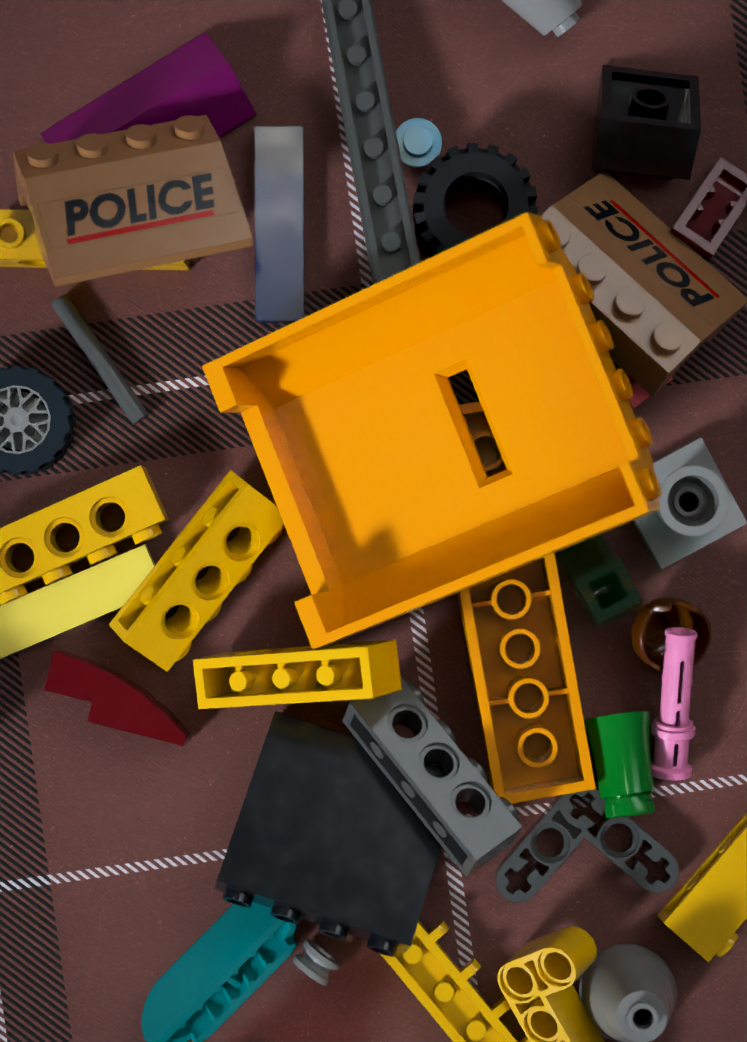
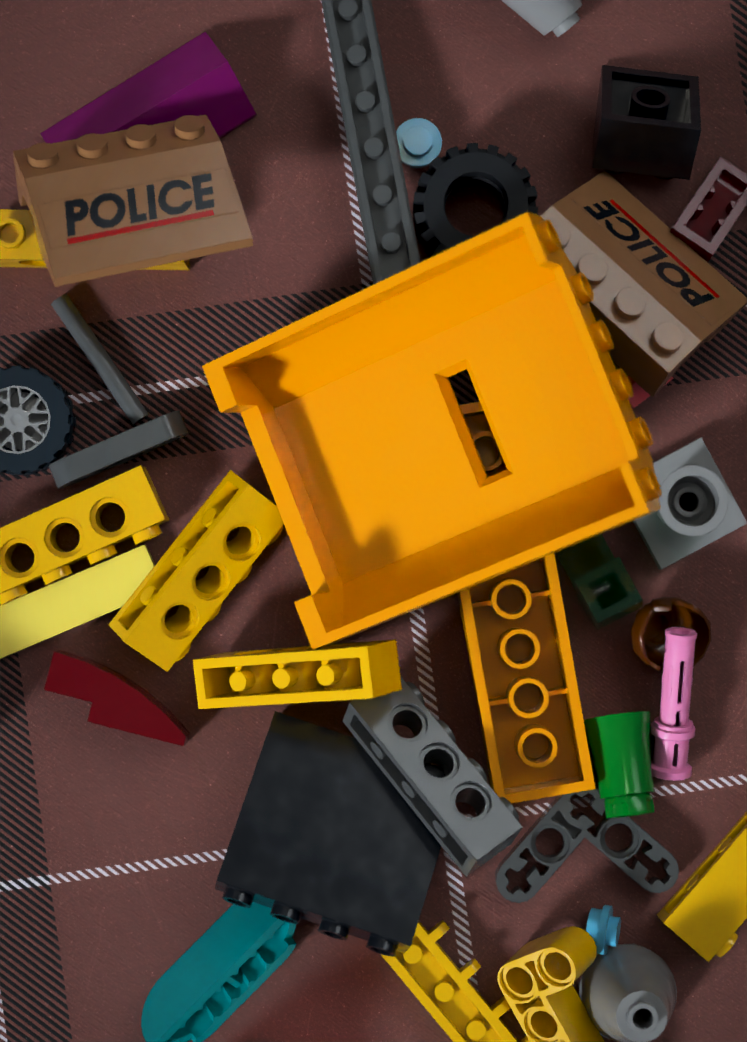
(118, 449): none -> dark grey beam
(279, 223): tile -> none
(316, 962): light grey bush -> none
(603, 928): none -> medium azure plate

